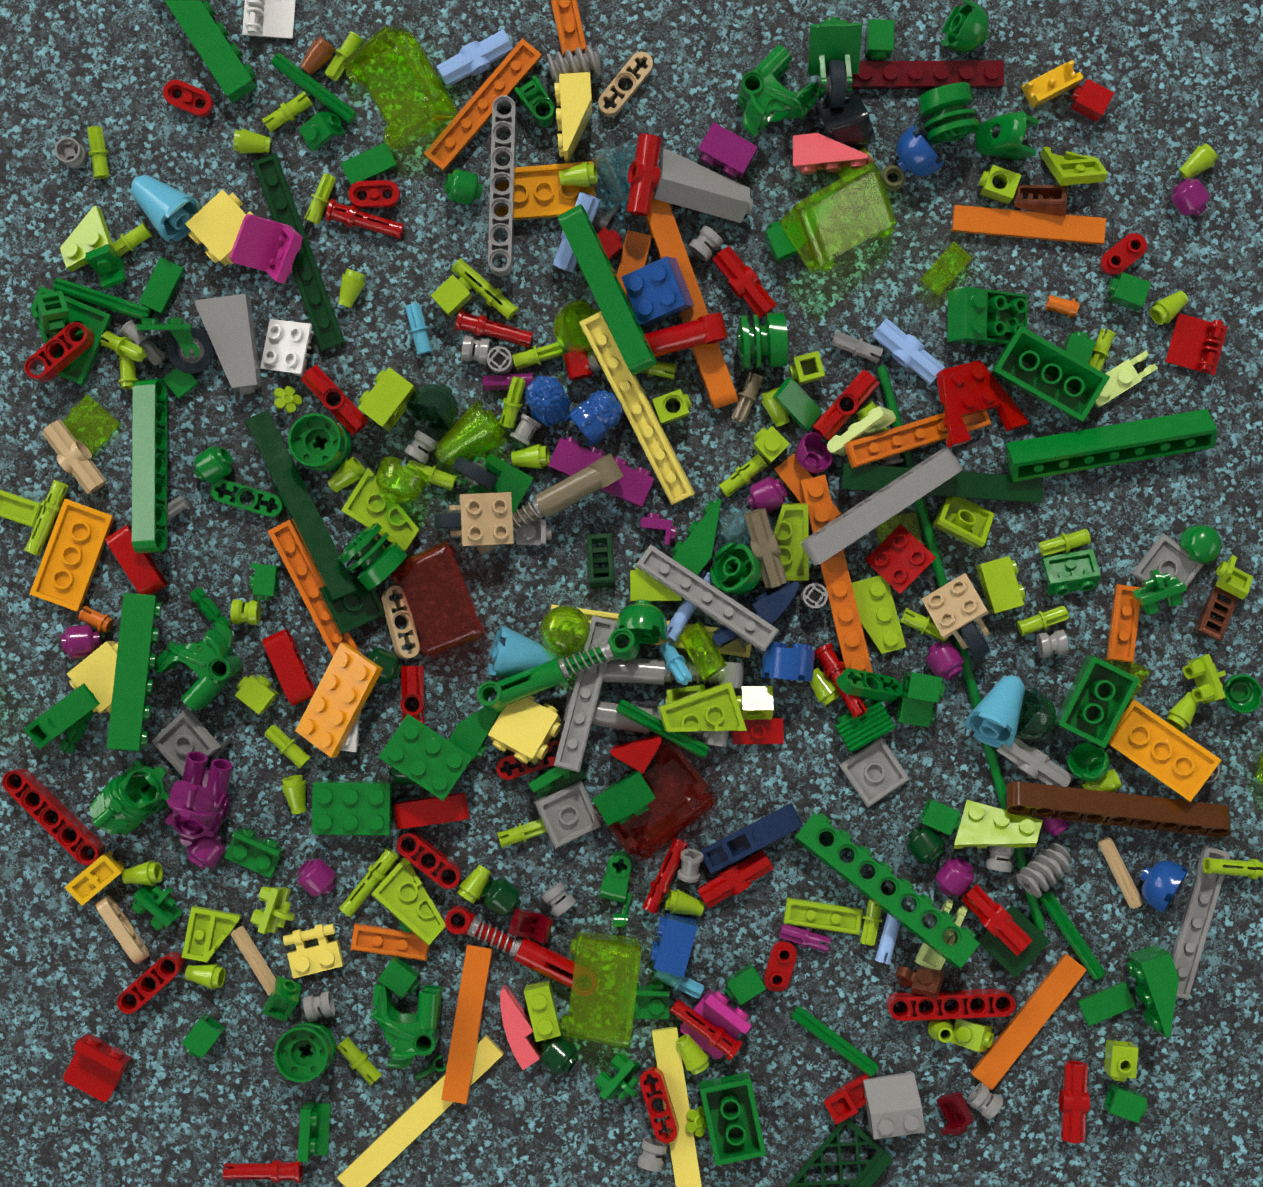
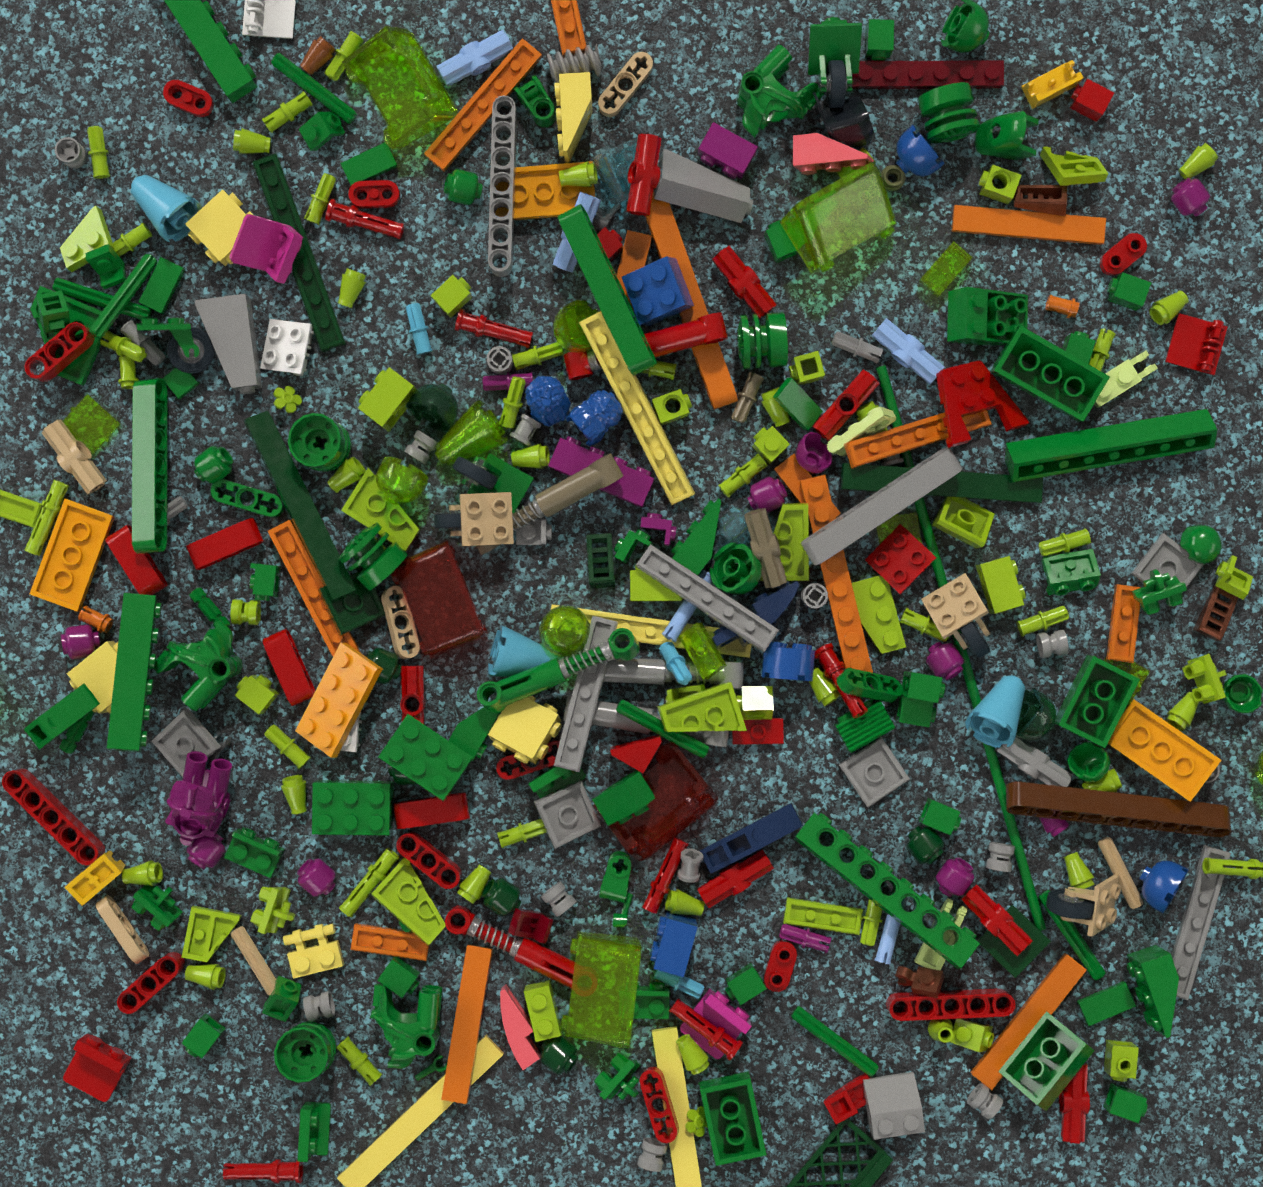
(123, 296): none -> green axle
(130, 799): green helmet -> none
(224, 544): none -> red beam
(324, 388): red piece -> none
(436, 476): lime axle -> none
(481, 349): light grey wheel -> none
(506, 309): lime pin -> none
(626, 546): none -> green bracket
(644, 621): green cylinder -> none
(705, 243): light grey wheel -> none
(955, 1113): dark red bracket -> none
(992, 826): lime wing -> none
(1044, 870): light grey piece -> none
(1046, 1061): none -> green brick
(1078, 872): none -> lime cone
(1079, 906): none -> tan plate

